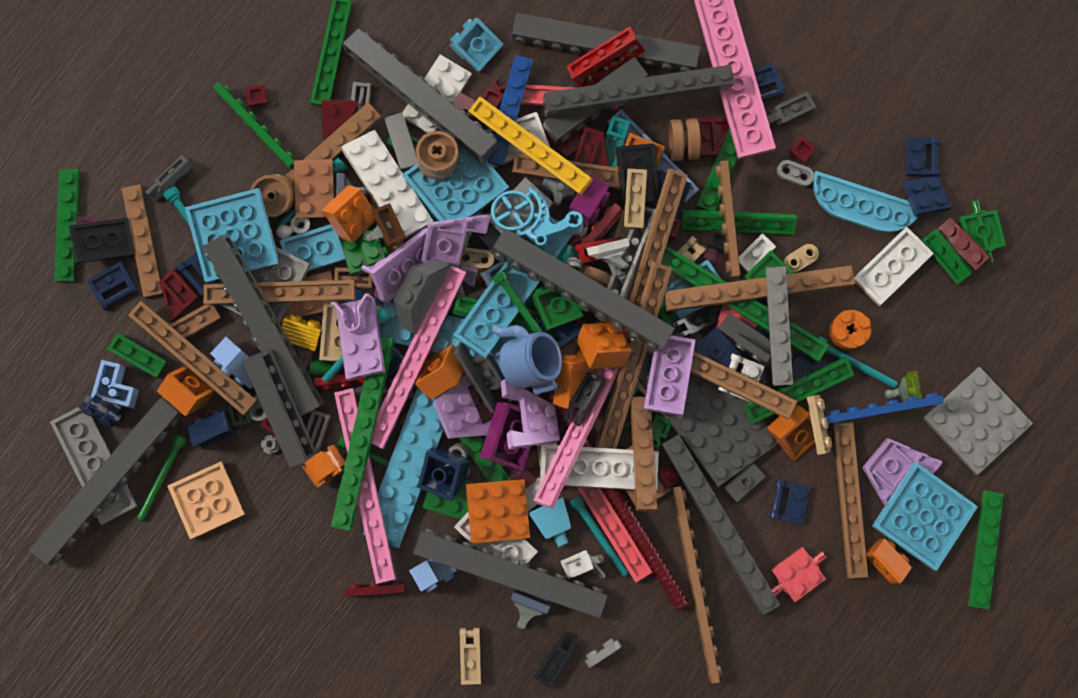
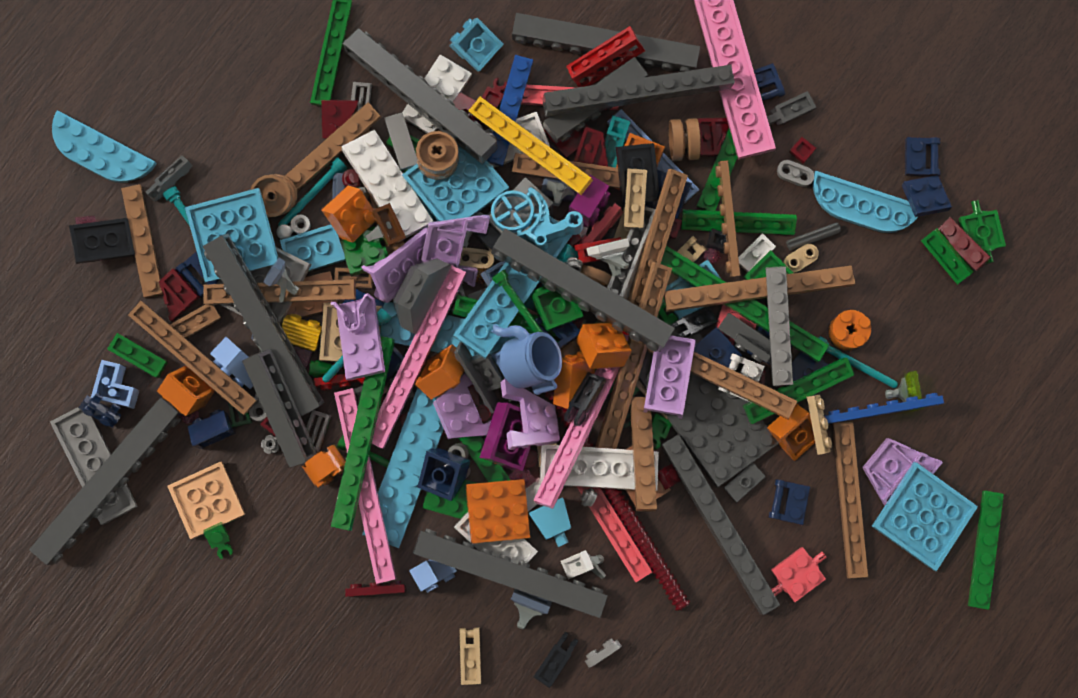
(66, 212): green plate -> none
(98, 151): none -> medium azure plate
(109, 280): dark blue plate -> none
(178, 443): green piece -> none
(217, 537): none -> green plate
(250, 119): green plate -> none
(256, 96): dark red plate -> none
(279, 276): none -> piece
(313, 187): nougat plate -> none
(351, 178): none -> dark red plate
(578, 504): teal piece -> none
(588, 497): none -> light grey plate
(698, 592): medium nougat plate -> none
(813, 236): none -> dark grey axle
(889, 561): orange slope -> none
(893, 266): white plate -> none
(977, 421): light grey plate -> none

